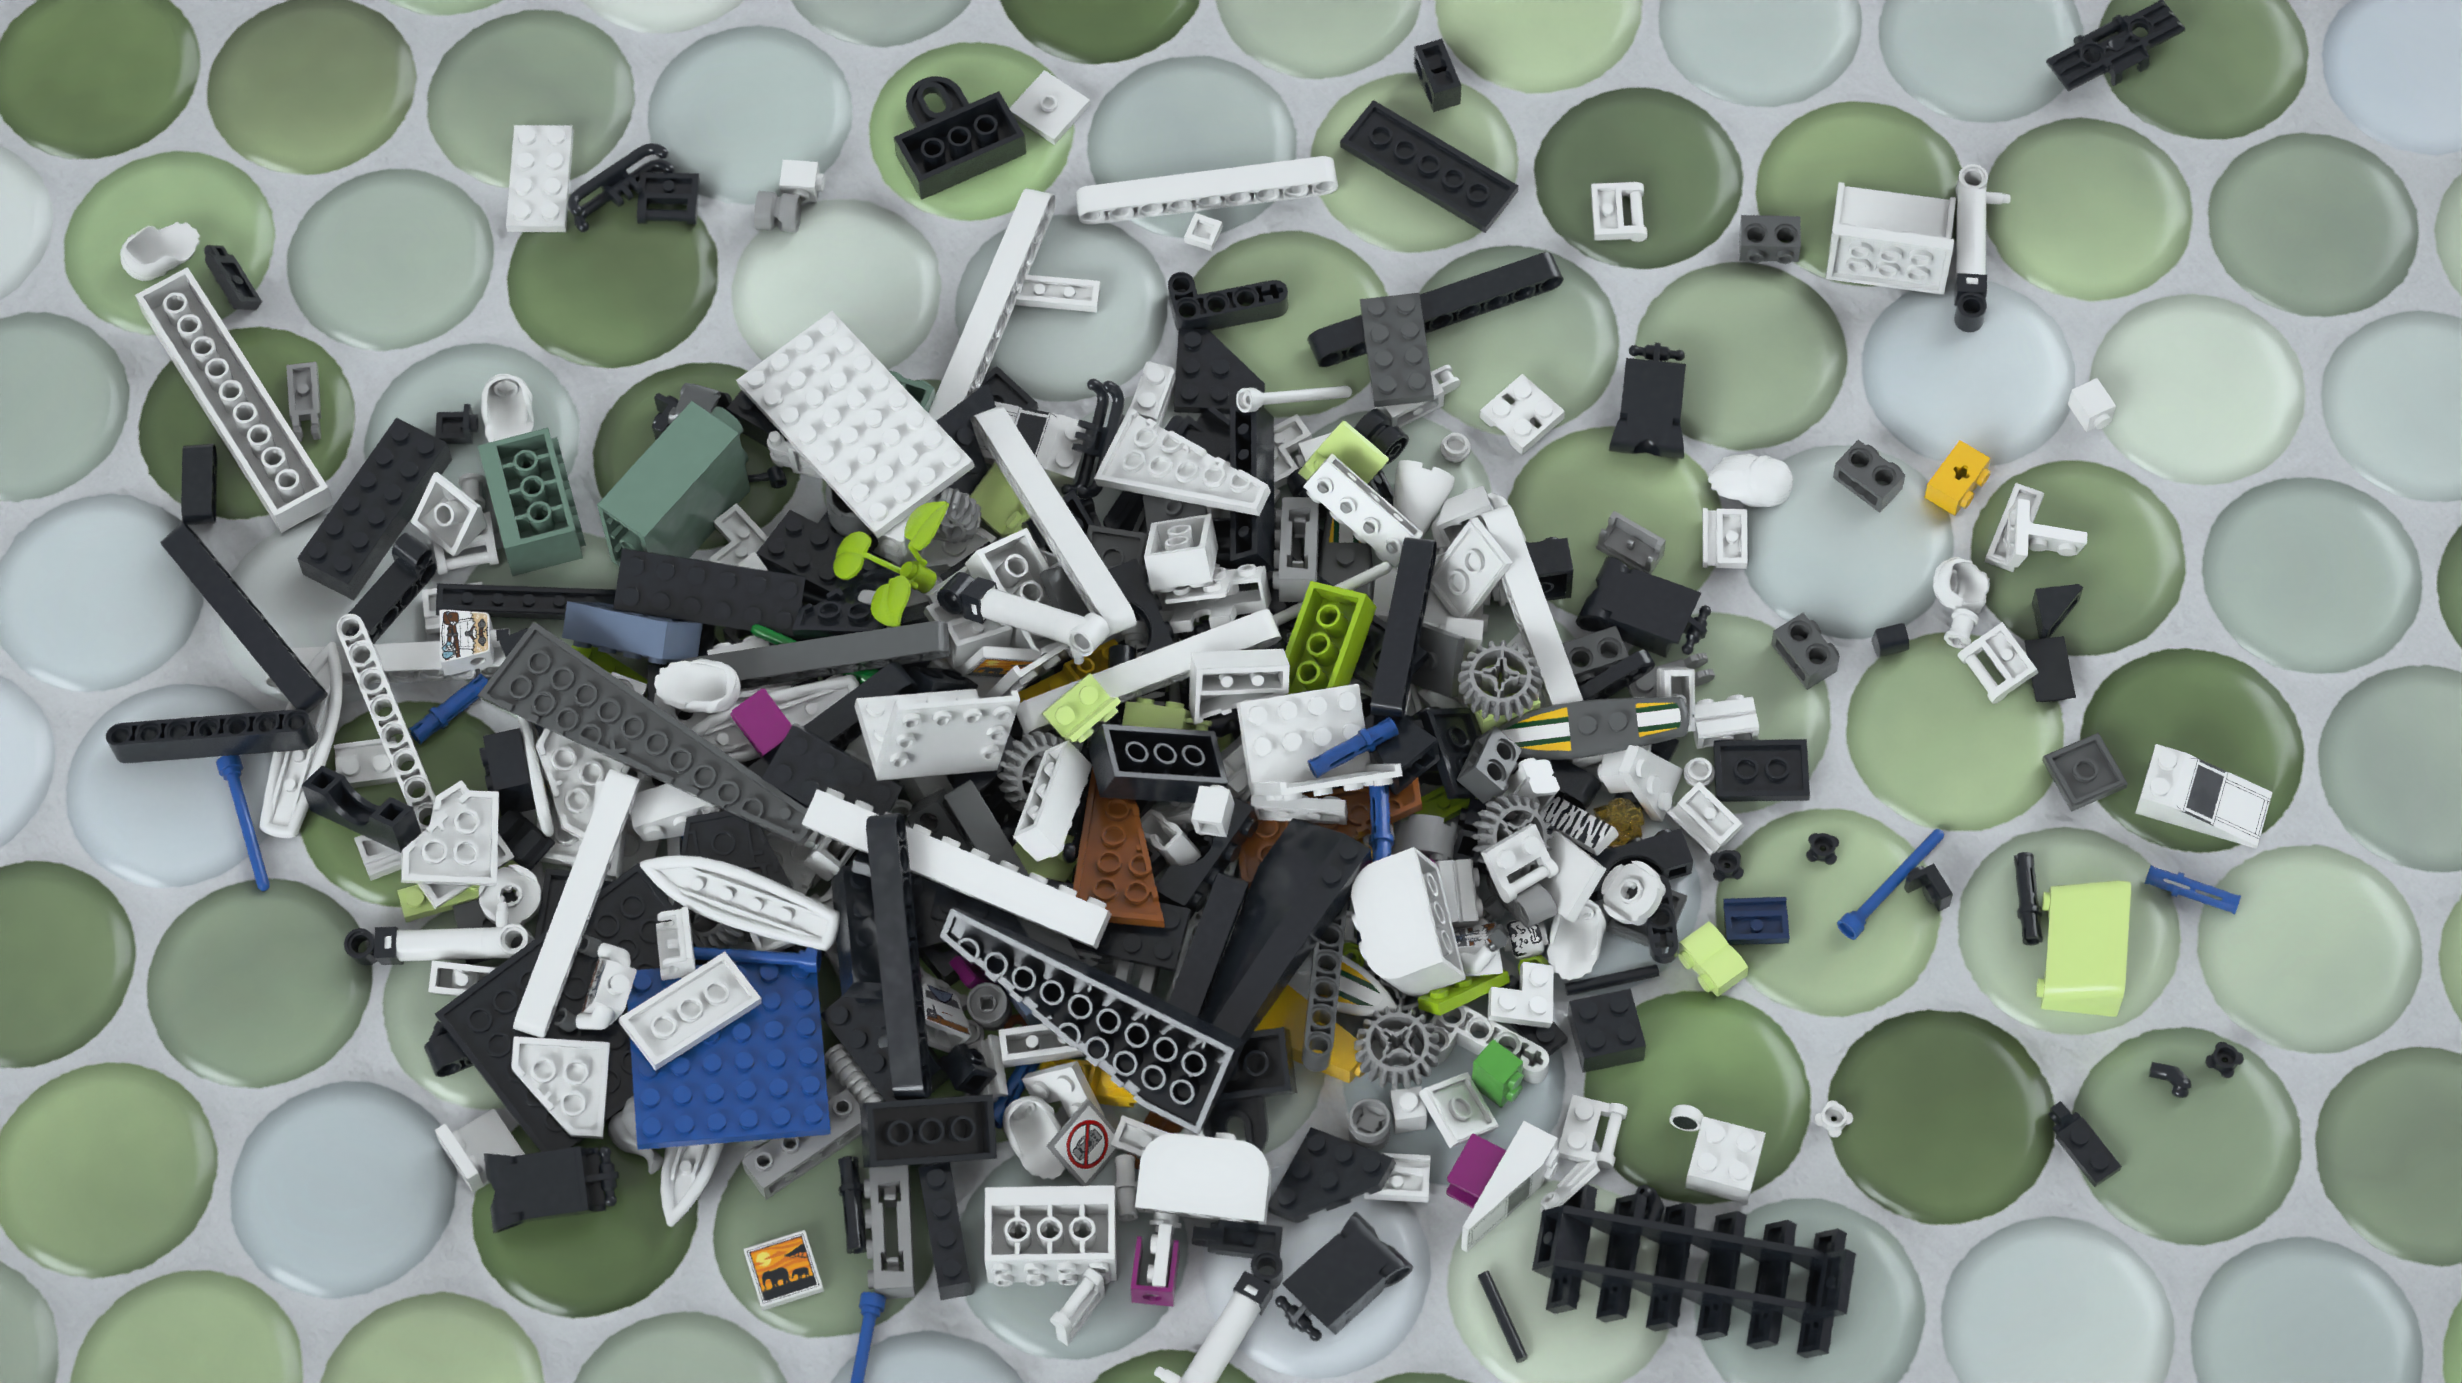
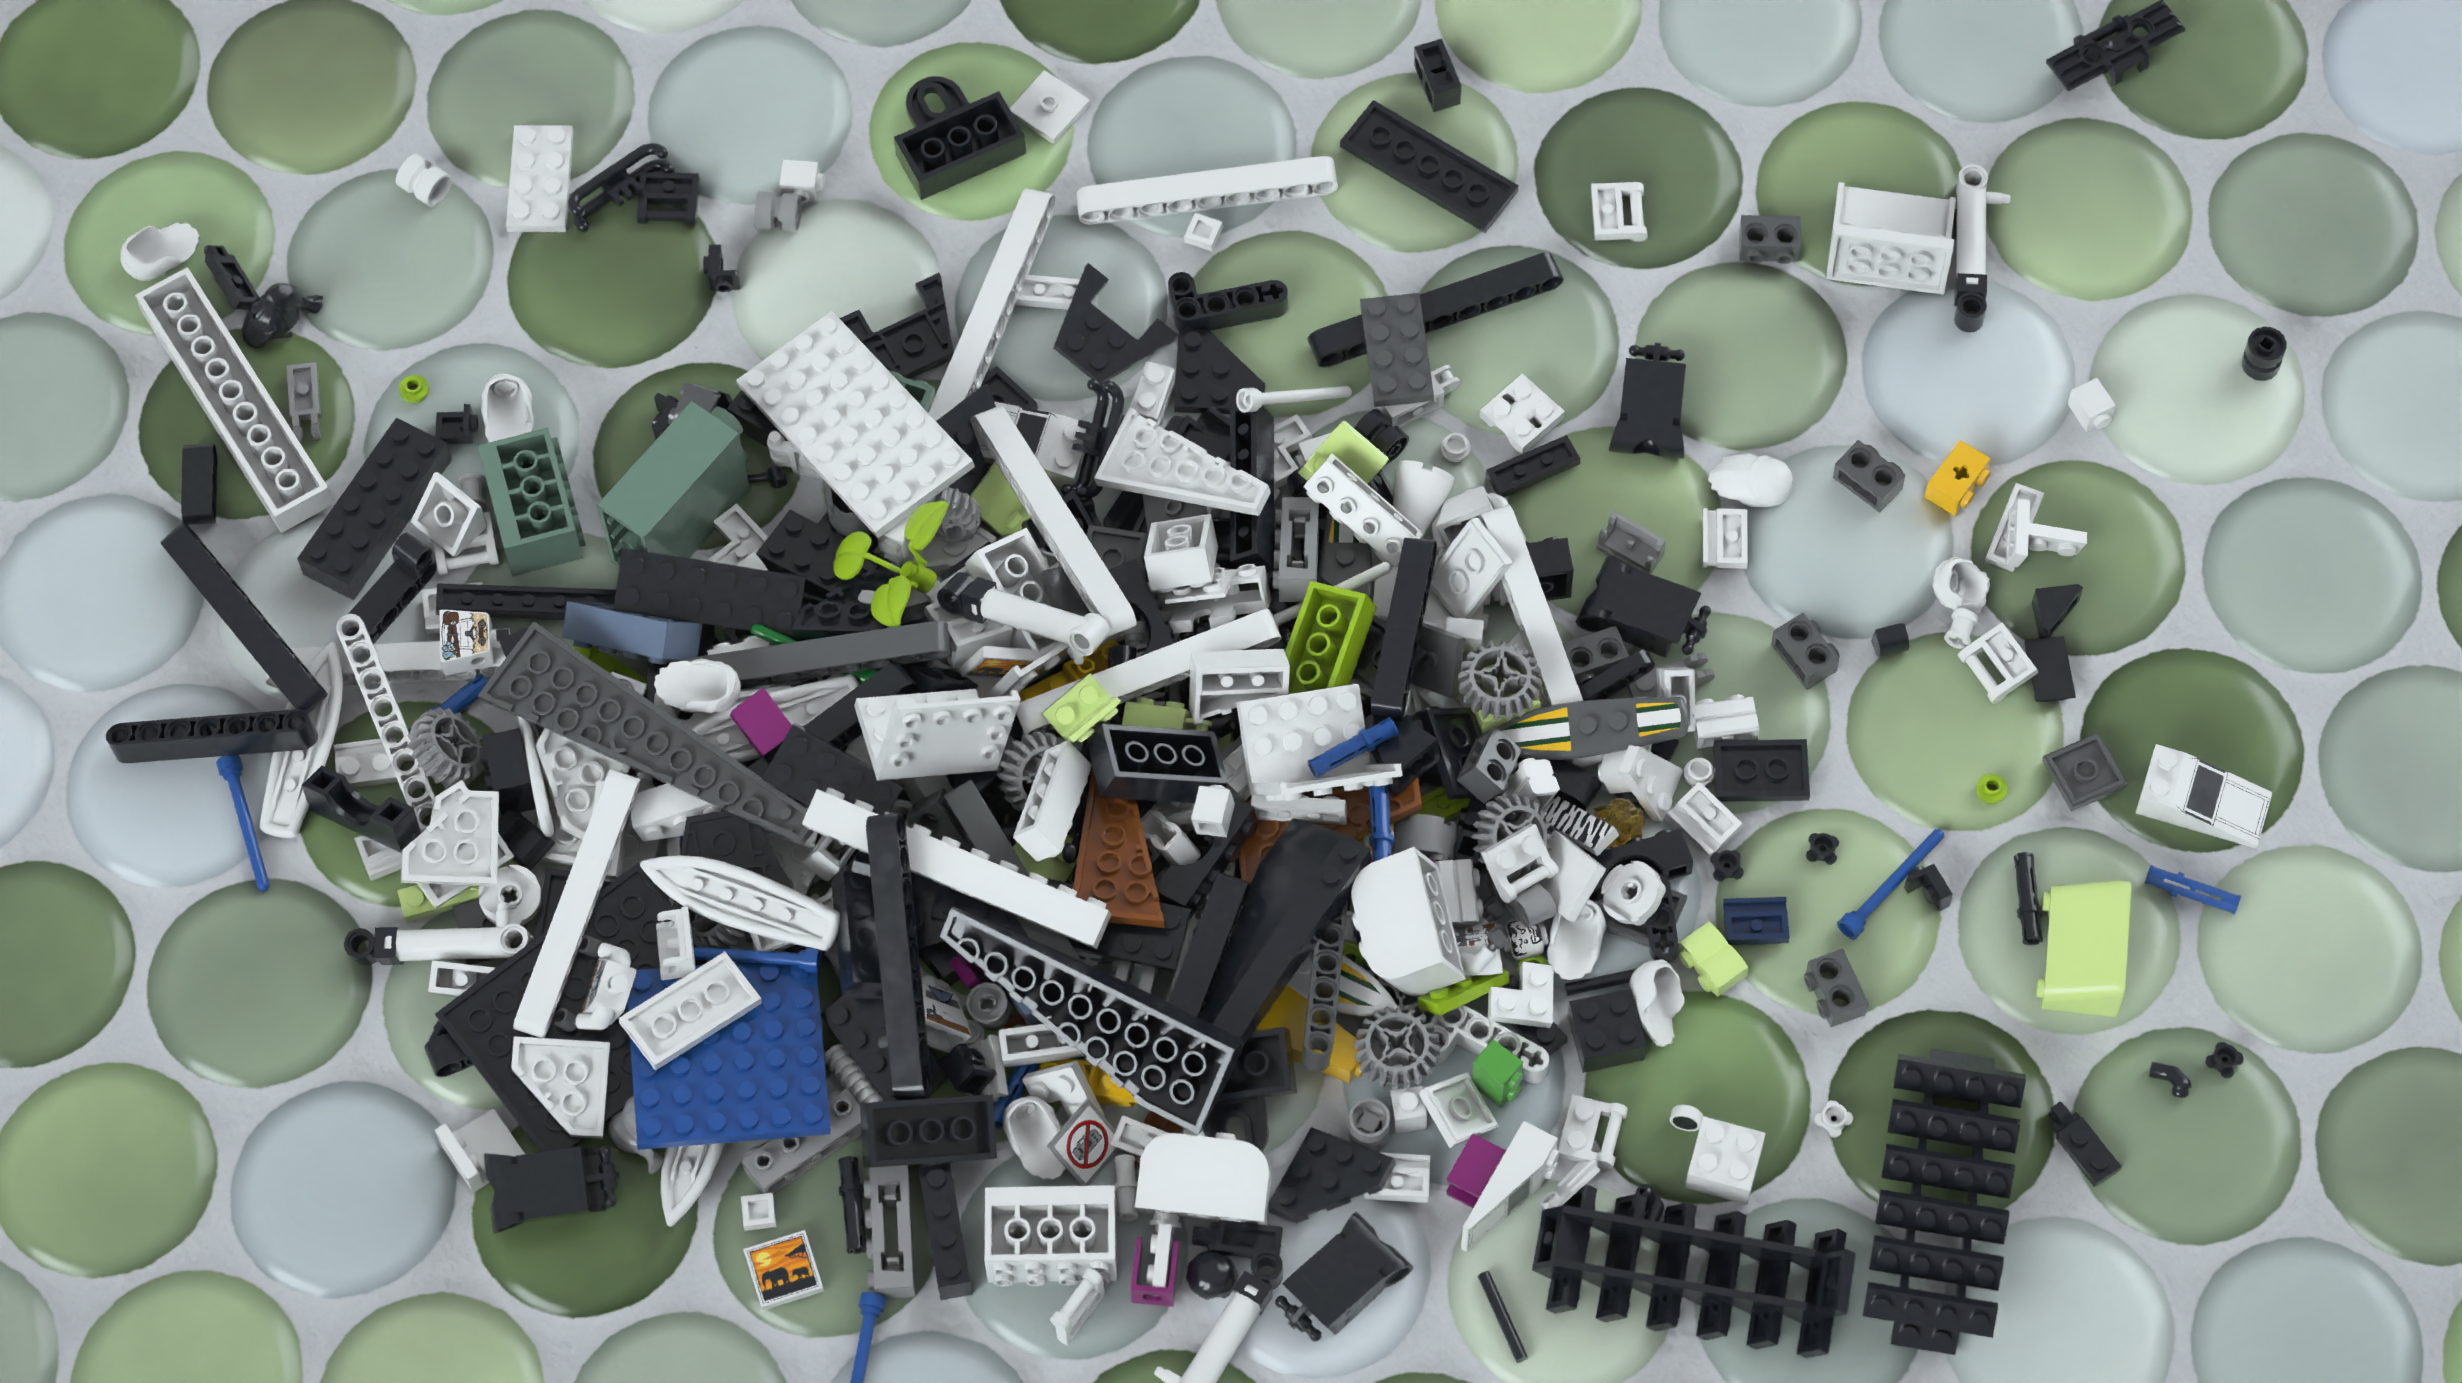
(276, 314): none -> black piece
(417, 395): none -> lime plate
(424, 180): none -> white wheel
(446, 747): none -> light grey gear
(719, 279): none -> black bracket
(758, 1211): none -> white plate
(914, 342): none -> black wing
(1096, 341): none -> black wing
(1211, 1275): none -> black hair
(1533, 466): none -> black plate
(1657, 999): none -> white hair
(1843, 986): none -> dark grey brick
(1930, 1318): none -> black piece
(1987, 795): none -> lime plate
(2264, 353): none -> black wheel

